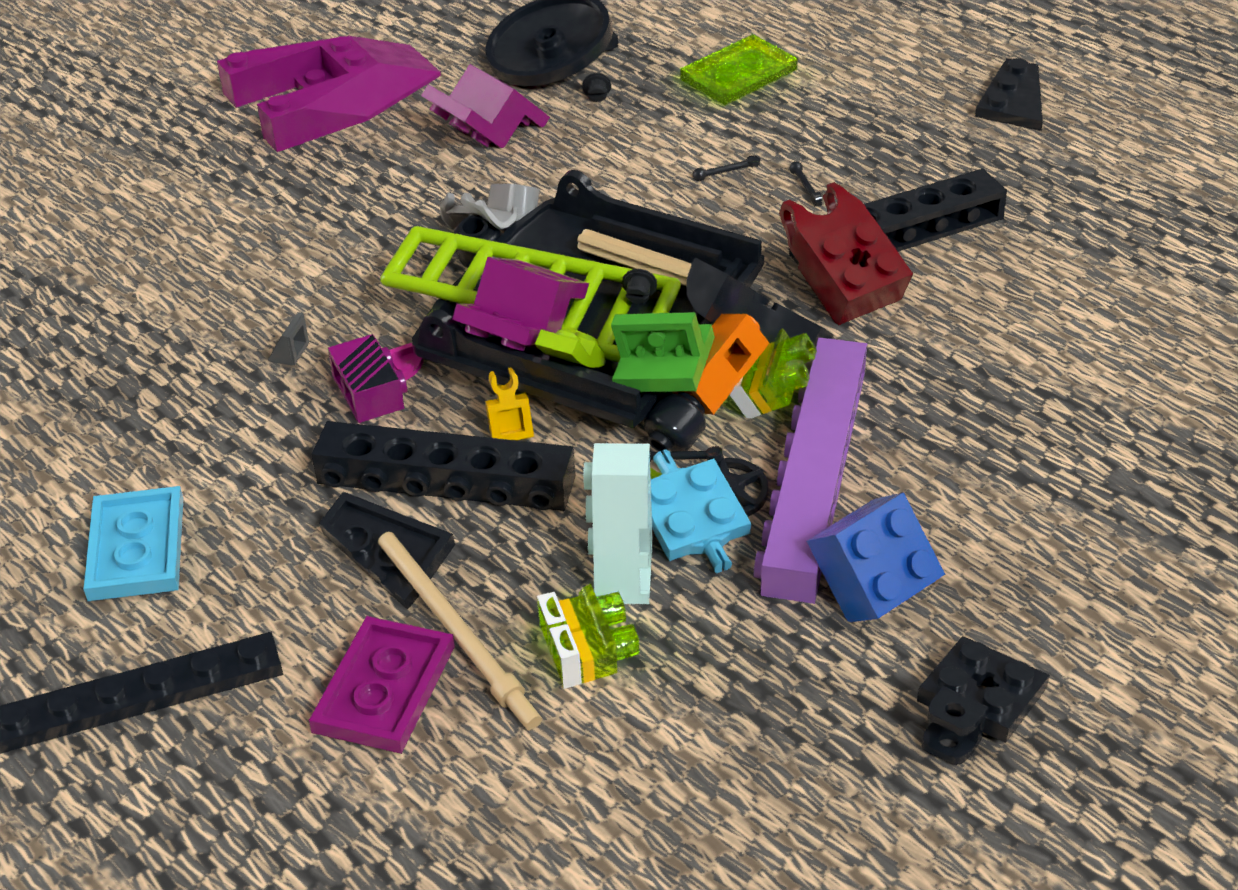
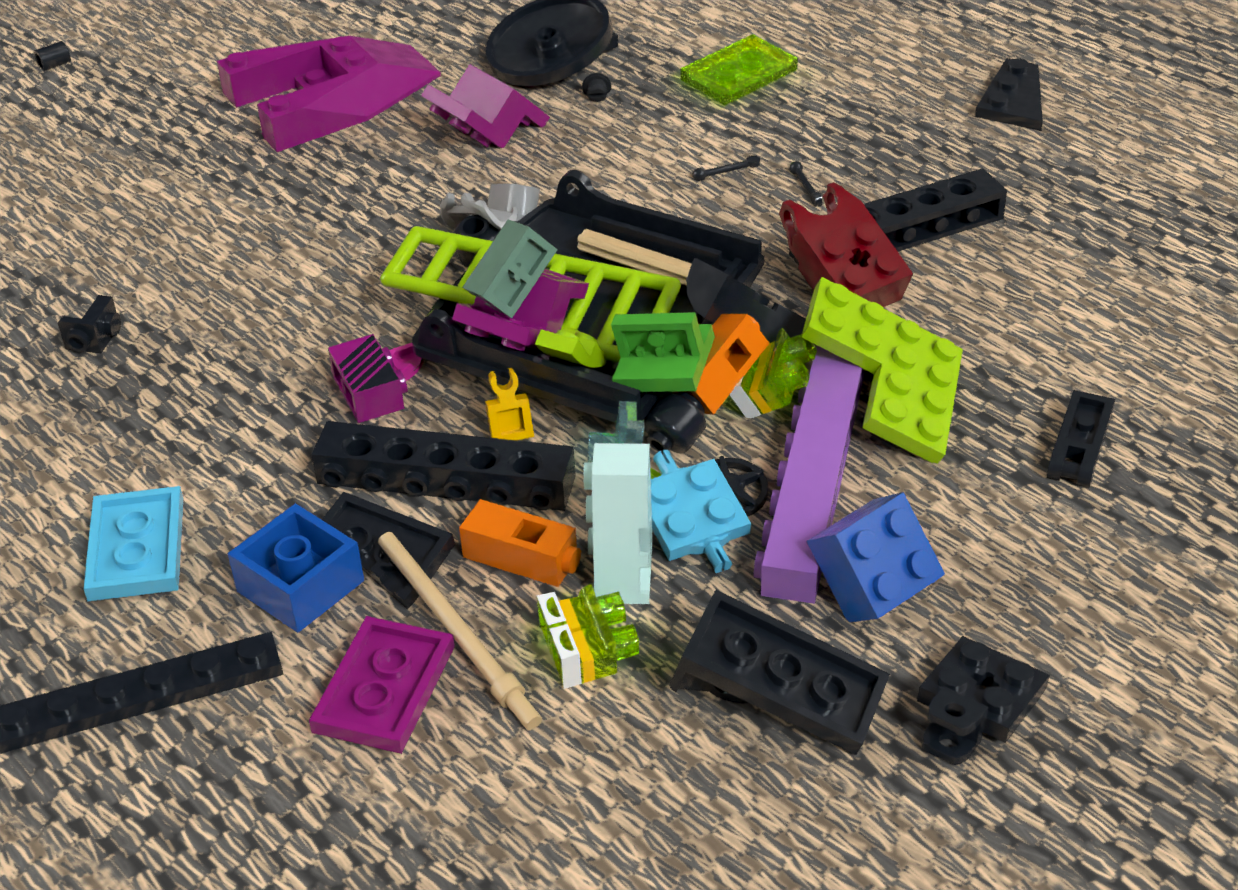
(52, 56): none -> black hinge
(94, 329): none -> black bracket
(291, 343): dark grey slope -> none
(296, 567): none -> blue brick
(510, 268): none -> sand green hinge
(520, 543): none -> orange brick
(627, 429): none -> clear light blue bracket
(639, 285): black piece -> none
(713, 452): black hinge -> none
(767, 663): none -> black plate
(911, 367): none -> lime plate
(1081, 437): none -> black plate

